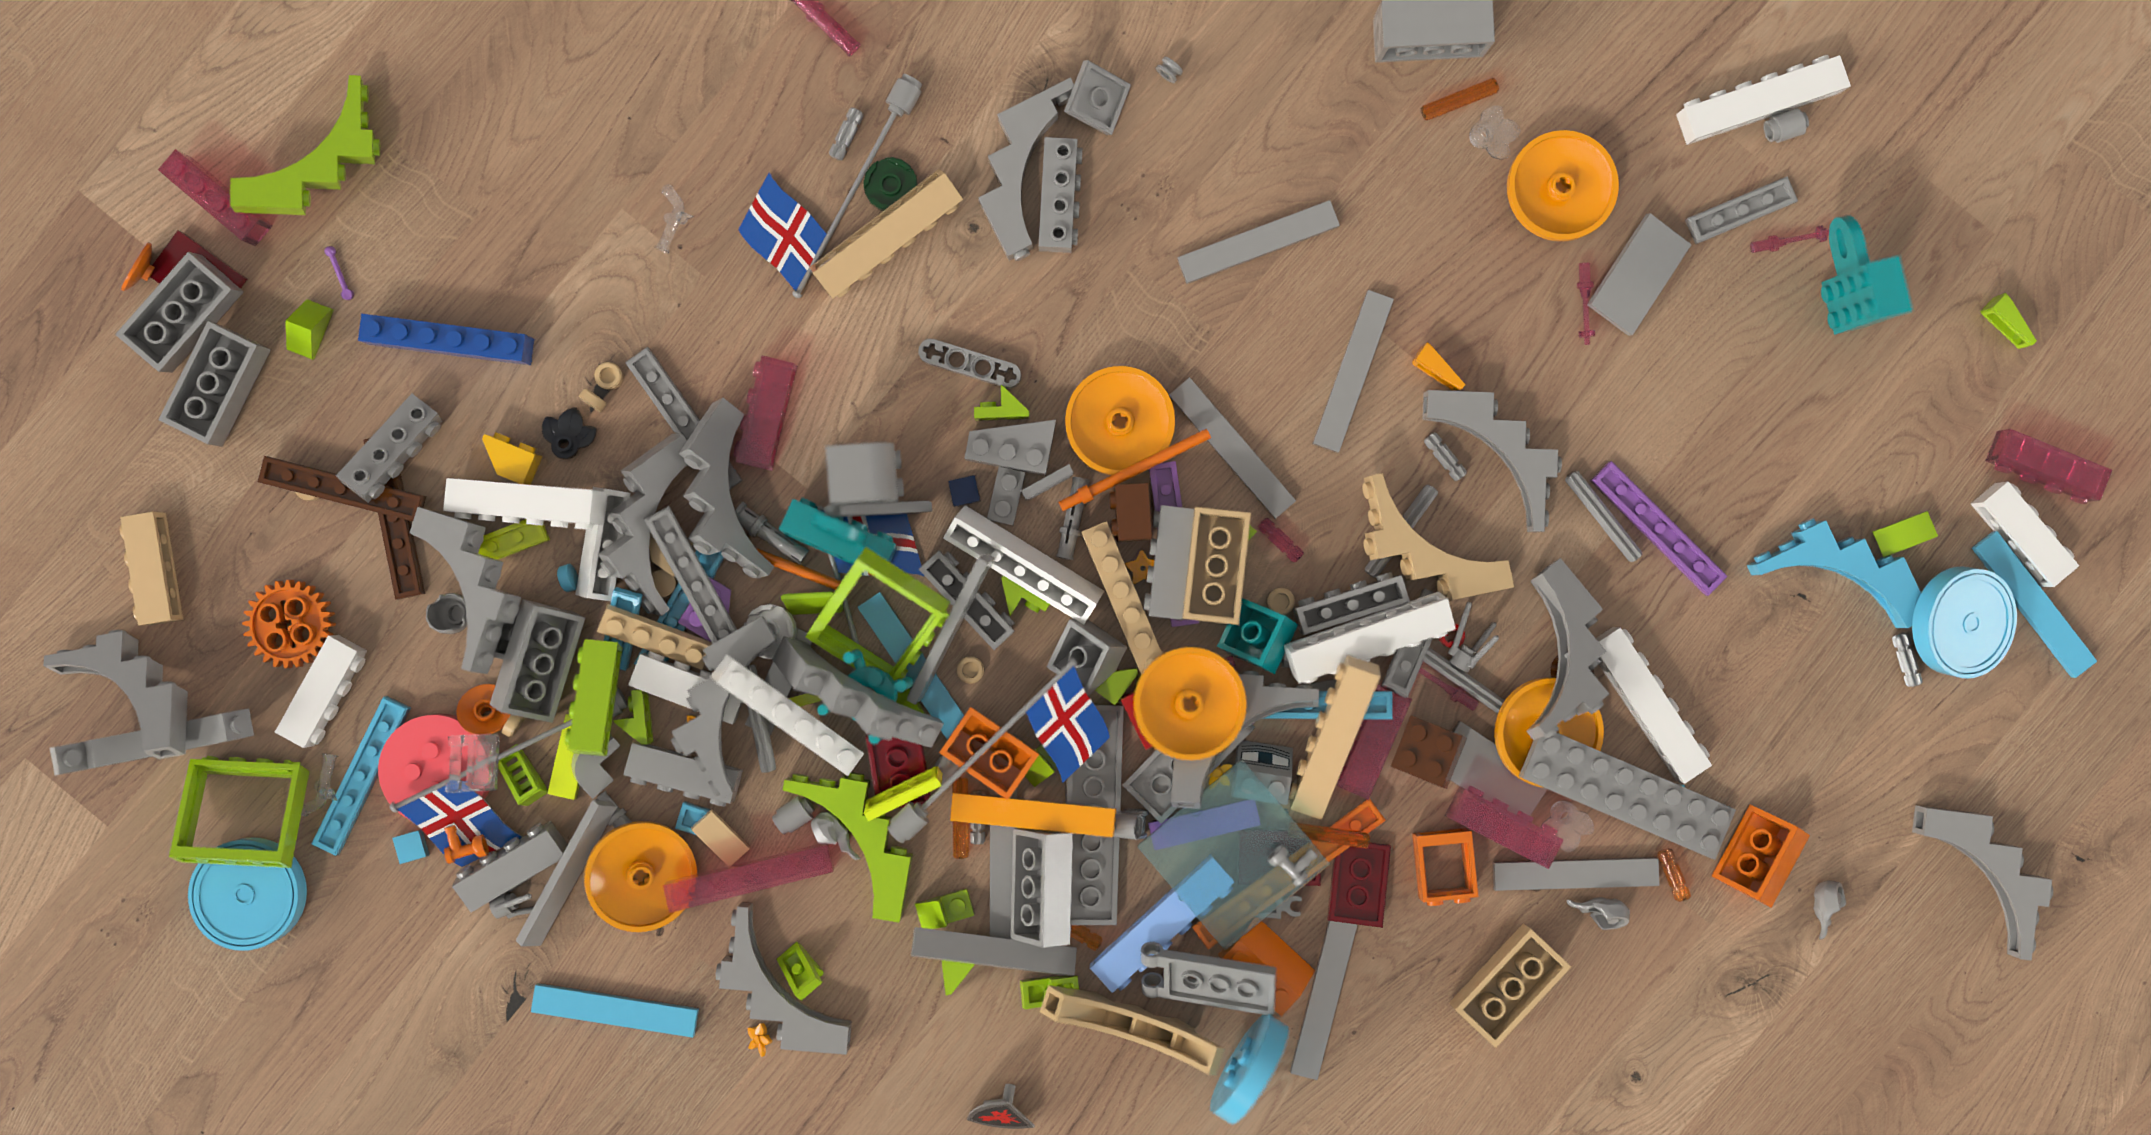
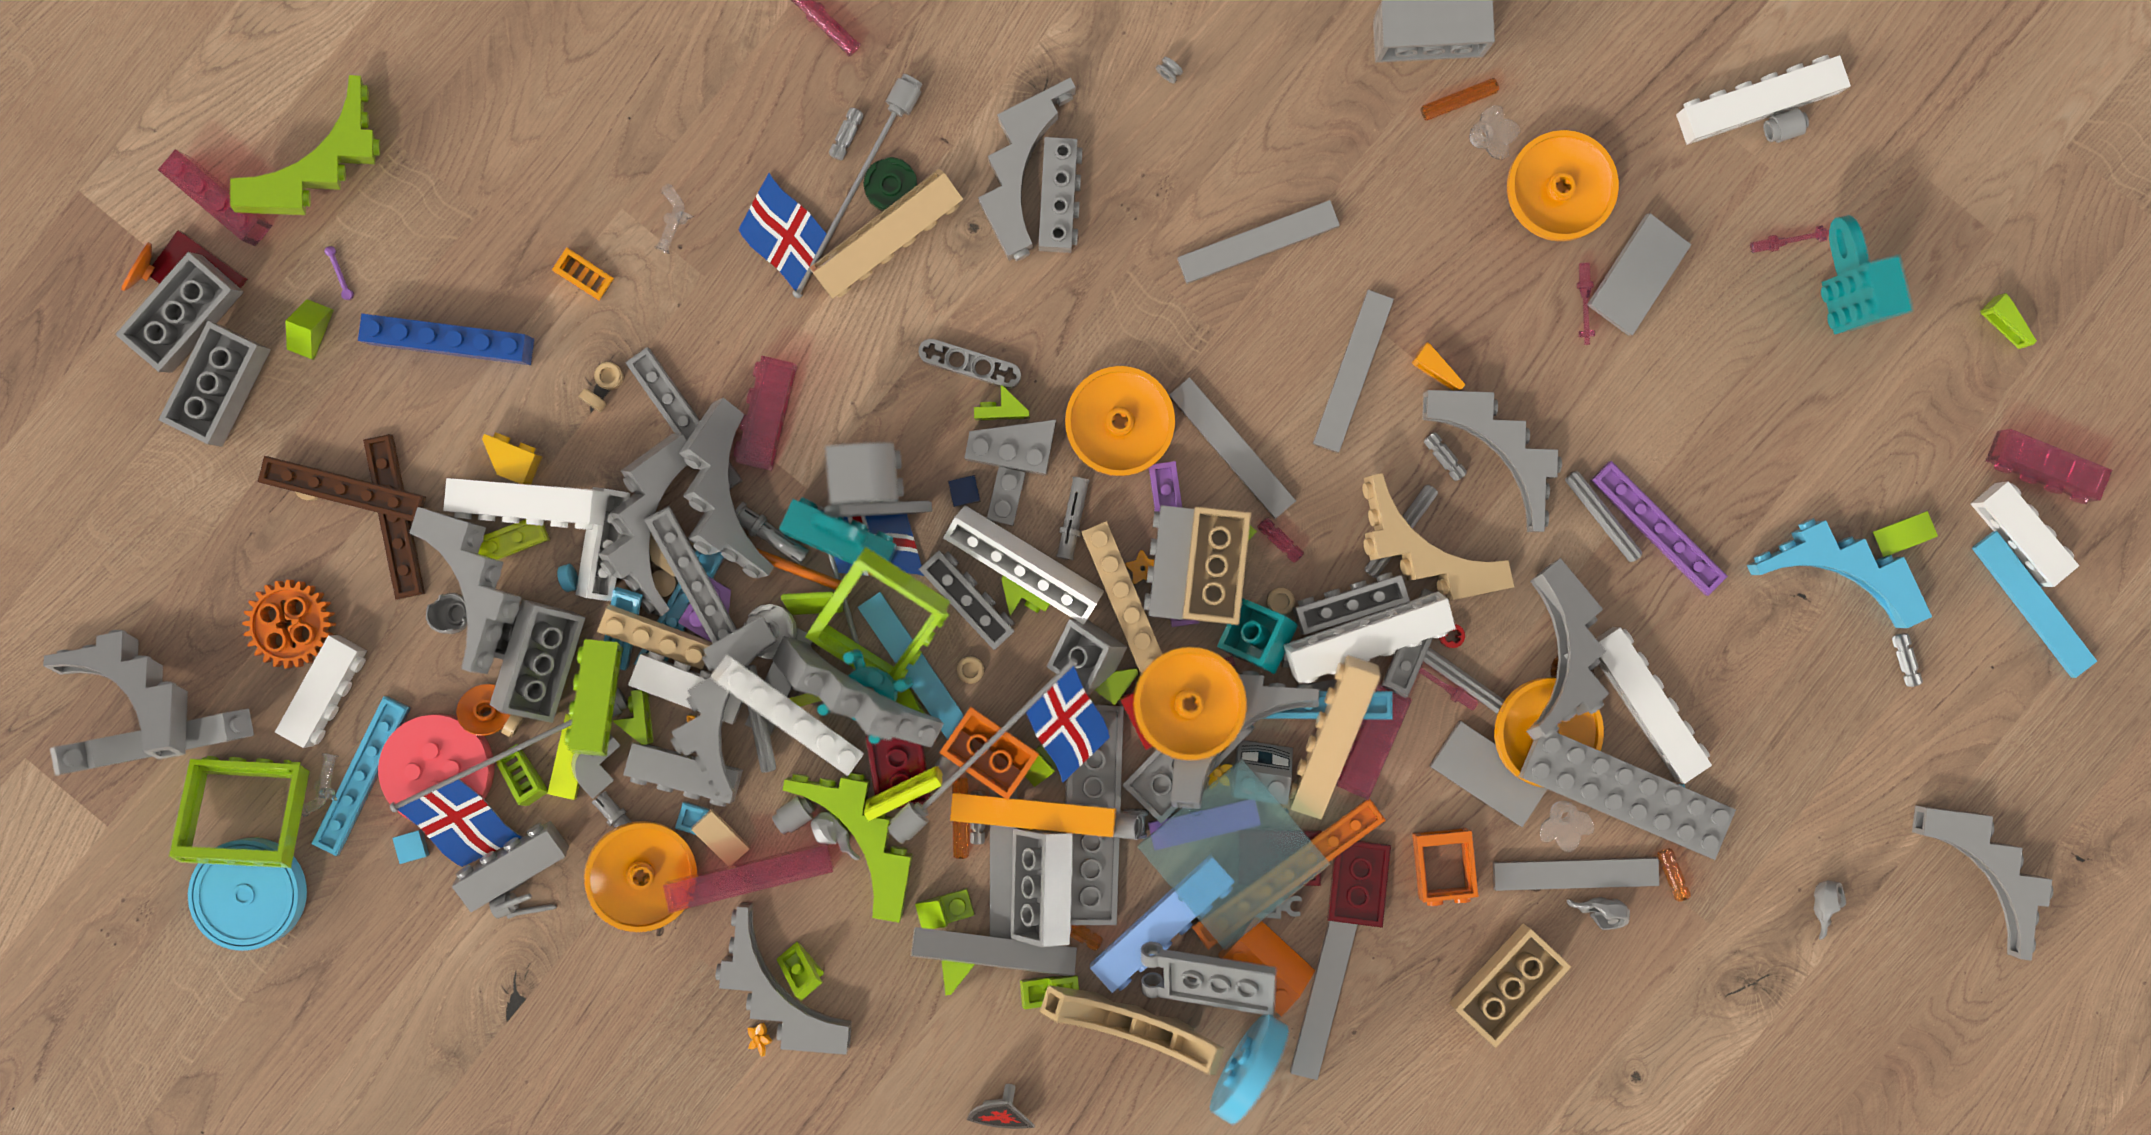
(151, 568): tan brick -> none
(390, 448): light grey brick -> none
(456, 850): orange piece -> none
(481, 763): clear plate -> none
(562, 262): none -> light orange slope
(566, 873): light grey tile -> none
(567, 429): black plate -> none
(614, 1010): medium azure tile -> none
(950, 628): light grey tile -> none
(1047, 482): light grey tile -> none
(1085, 494): orange bar -> none
(1097, 97): light grey tile -> none
(1132, 512): reddish brown brick -> none
(1296, 871): light grey piece -> none
(1335, 836): clear orange axle -> none
(1428, 752): reddish brown brick -> none
(1466, 657): light grey plant -> none
(1504, 827): clear pink brick -> none
(1741, 210): light grey tile -> none
(1761, 855): orange slope -> none
(1964, 622): brick -> none

